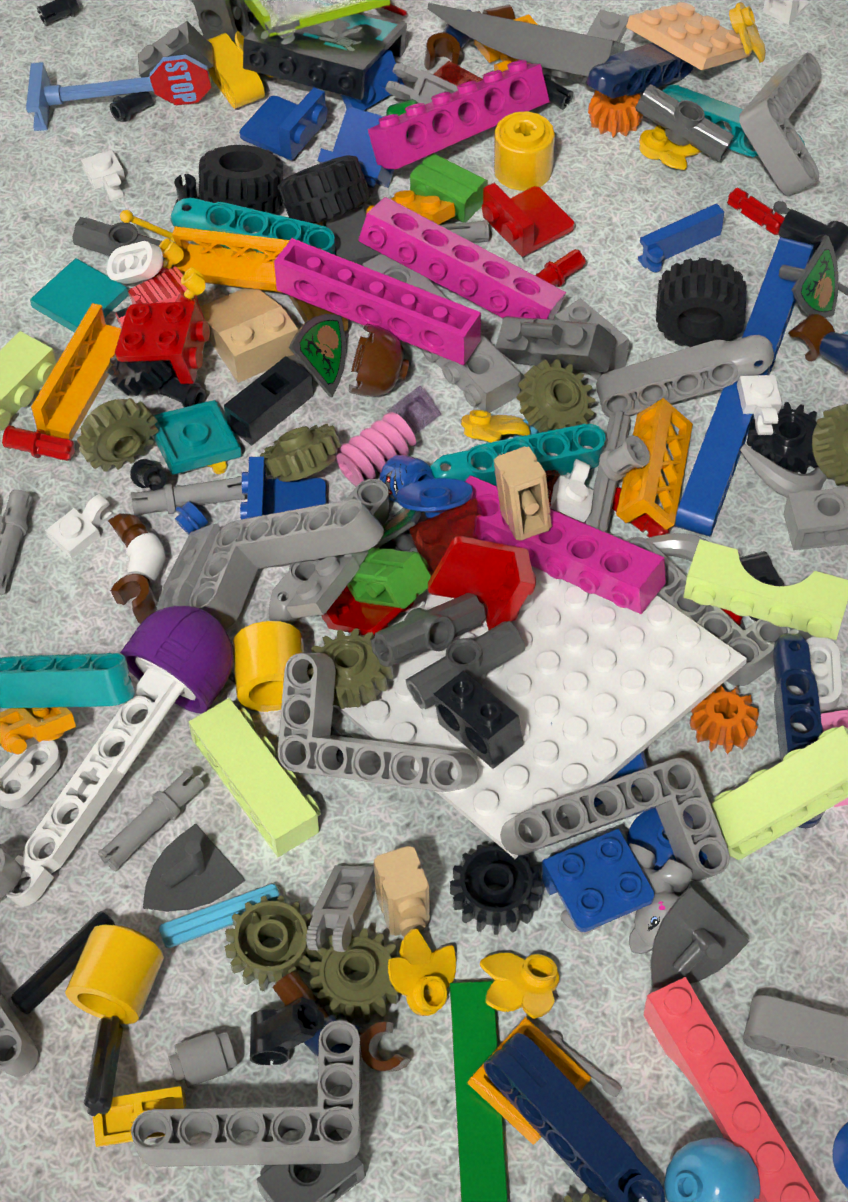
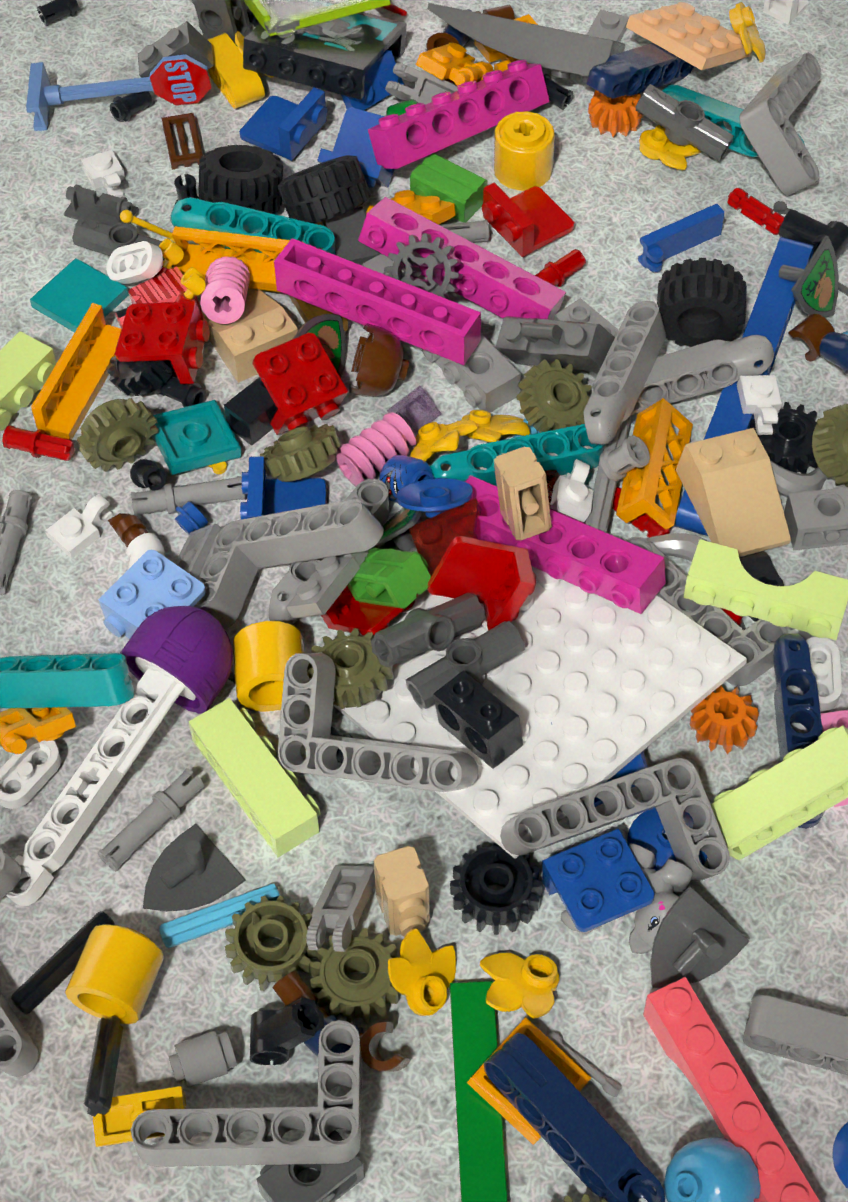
(103, 208): none -> dark grey hinge
(146, 588): none -> light blue bracket
(185, 158): none -> reddish brown tile
(225, 290): none -> bright pink piece
(300, 382): none -> red bracket
(434, 262): none -> dark grey gear
(440, 437): none -> yellow plate
(453, 63): none -> light orange plate
(624, 371): none -> light grey piece
(734, 492): none -> tan slope

